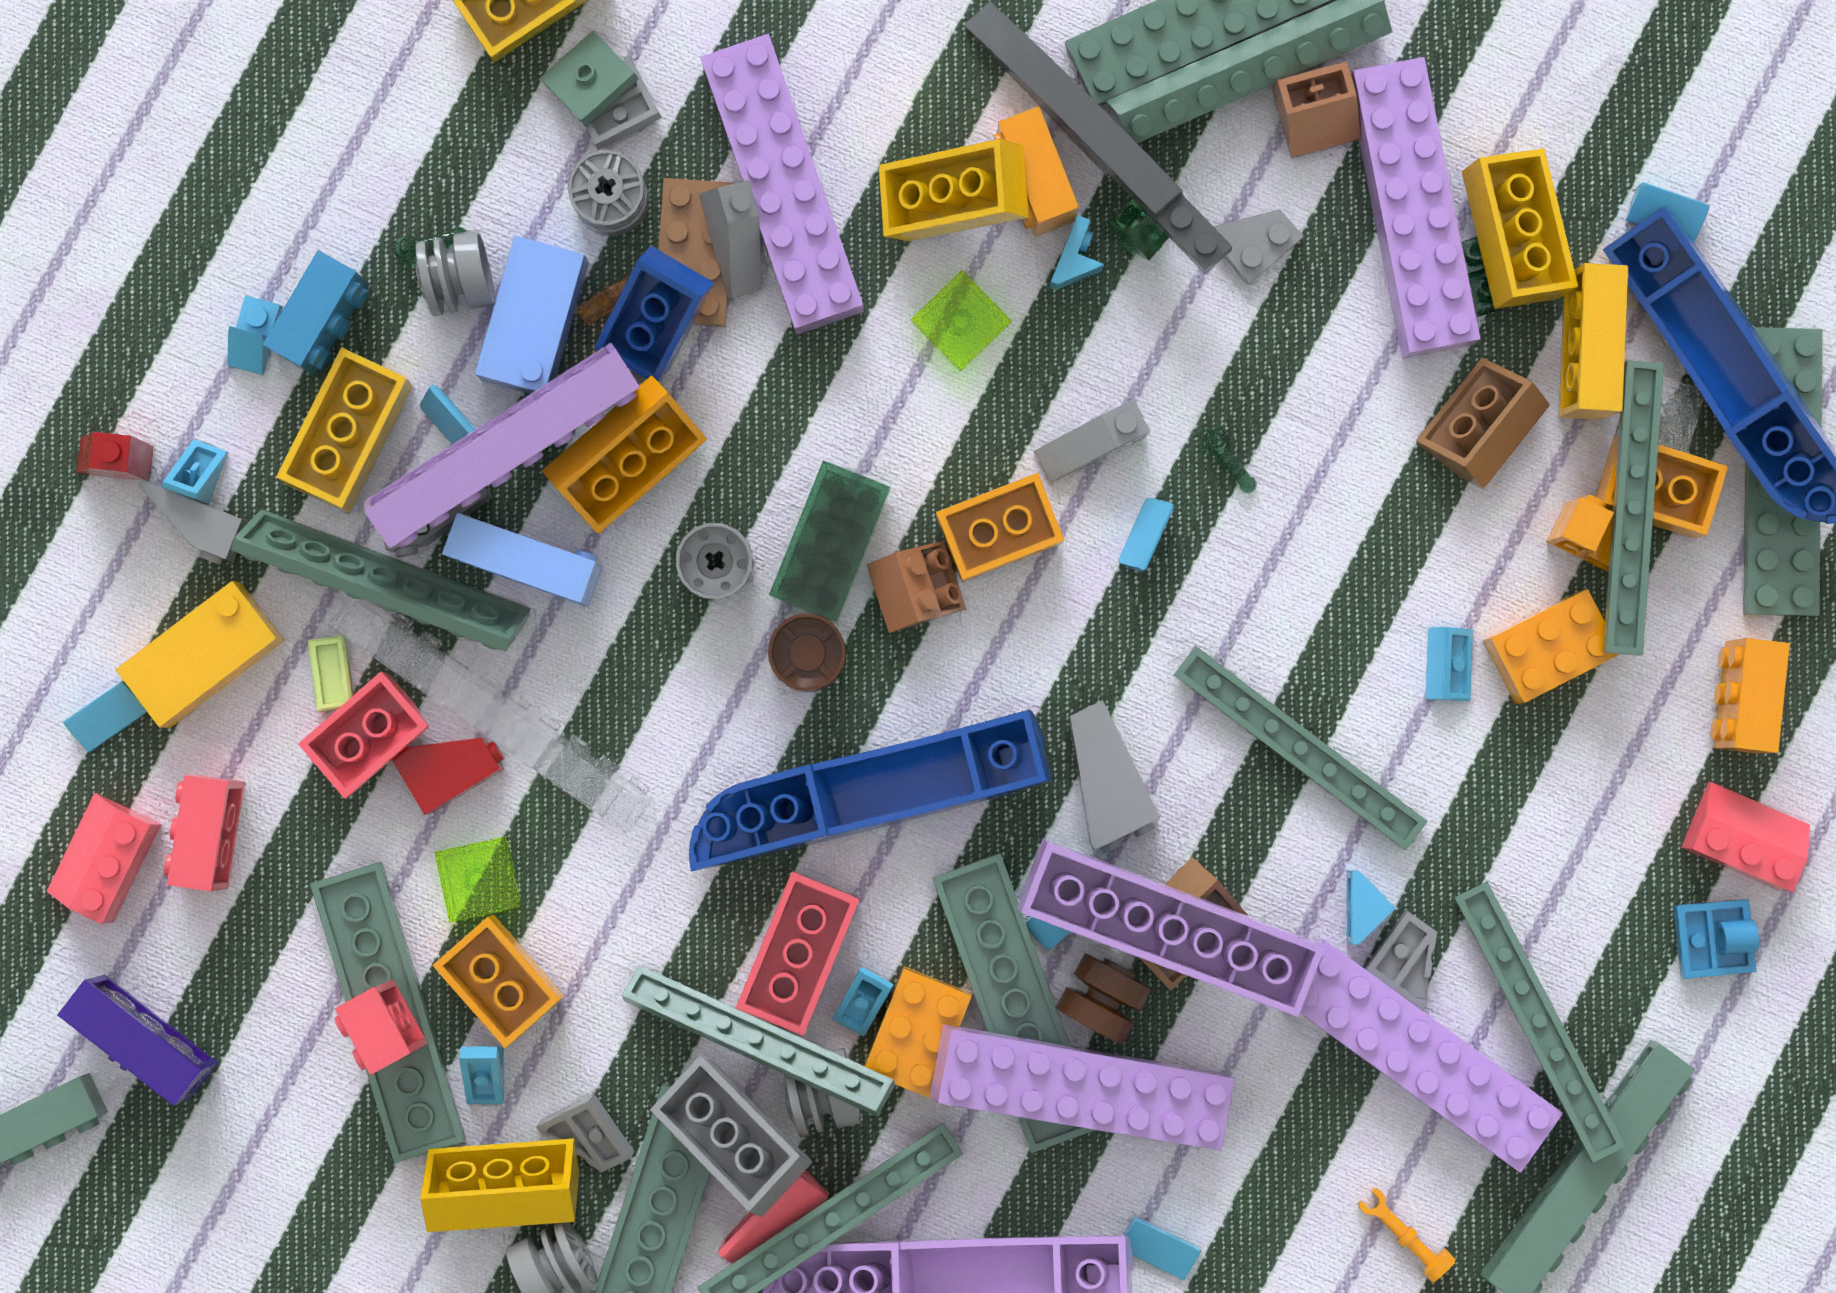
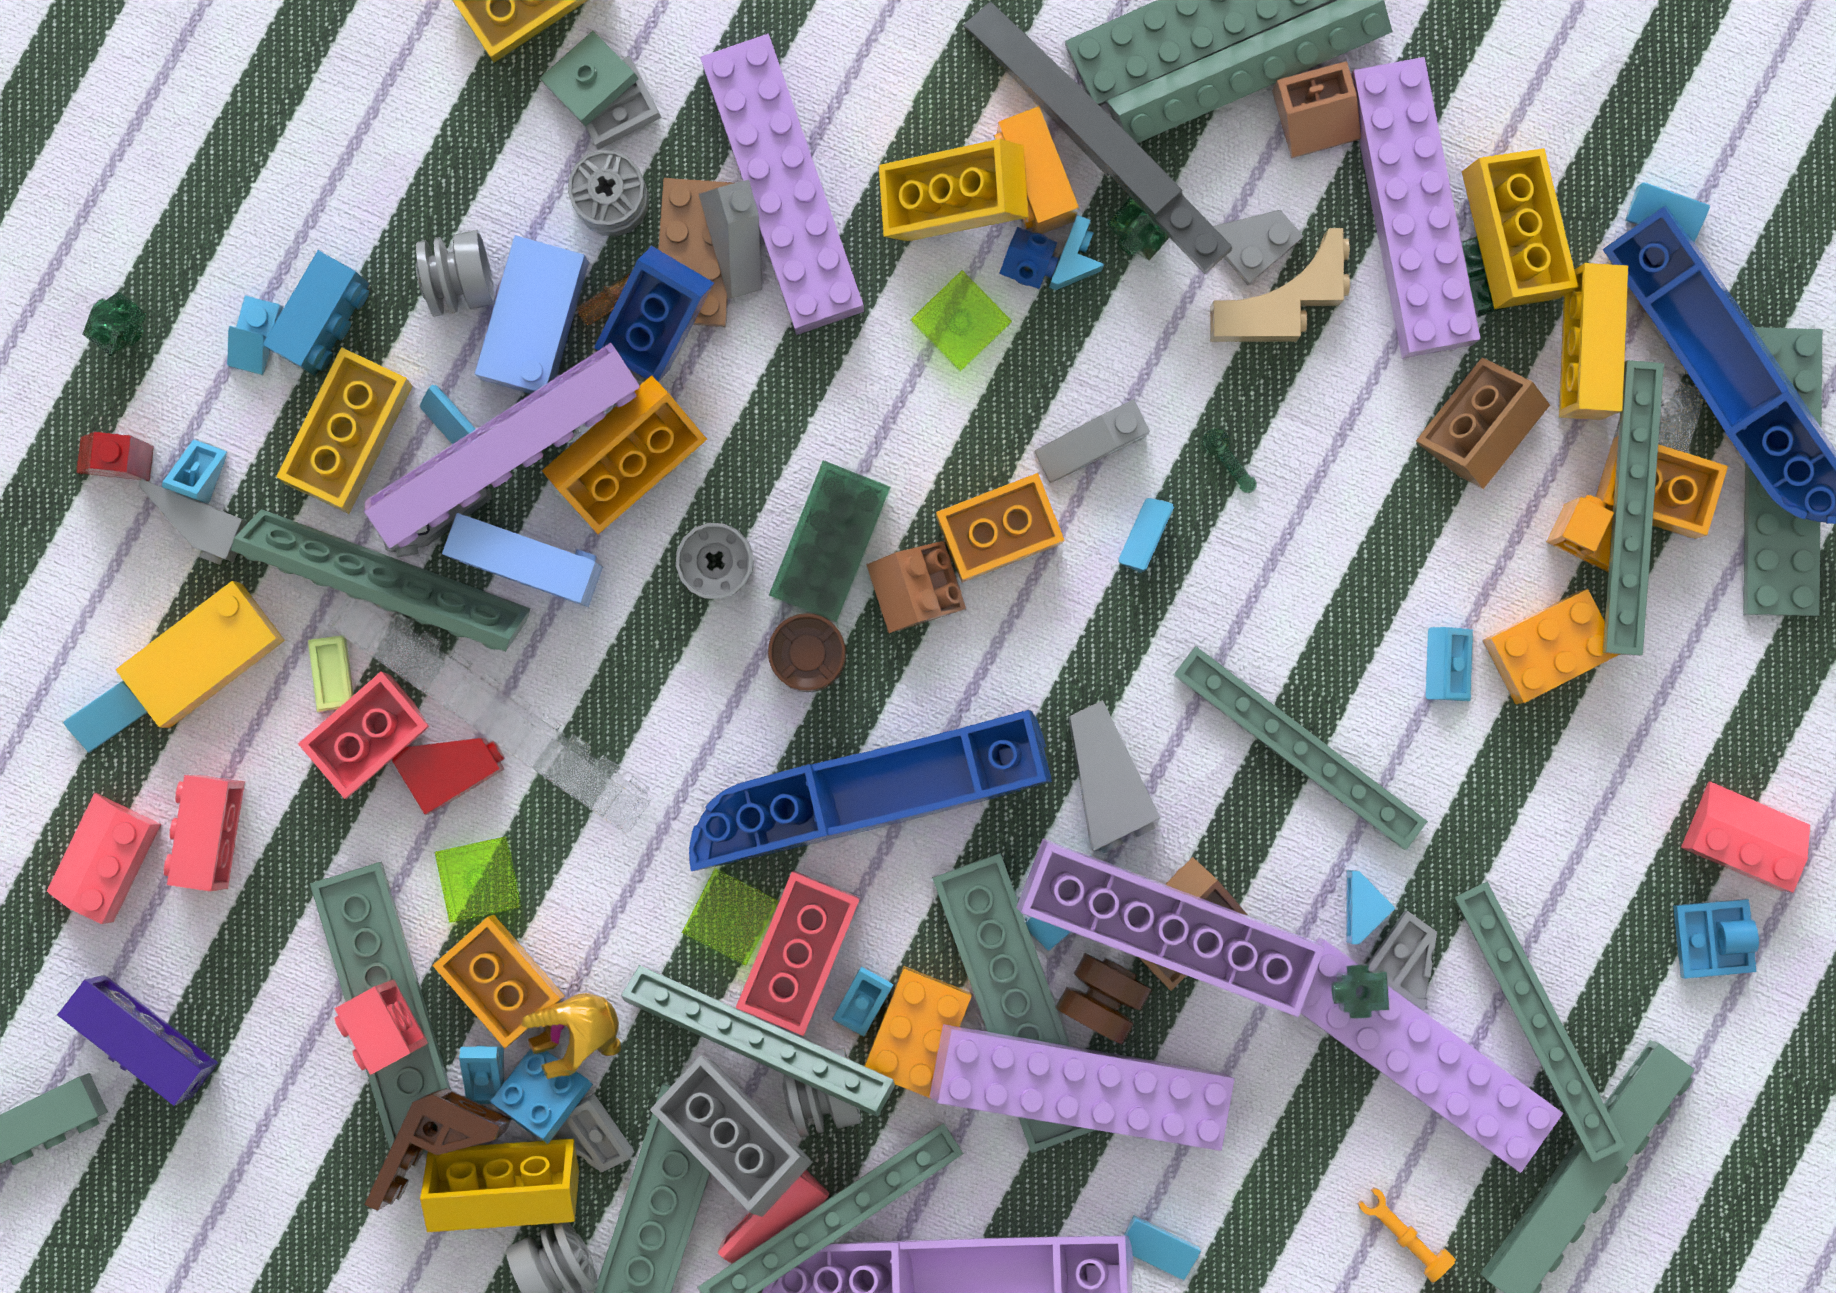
(114, 323): none -> clear green brick
(406, 246): clear green piece -> none
(459, 1125): none -> reddish brown bracket
(539, 1102): none -> dark azure plate
(591, 1027): none -> pearl gold piece
(730, 916): none -> clear neon green plate
(1029, 258): none -> blue brick
(1278, 313): none -> tan arch
(1373, 995): none -> clear green brick
(1750, 695): light orange brick -> none

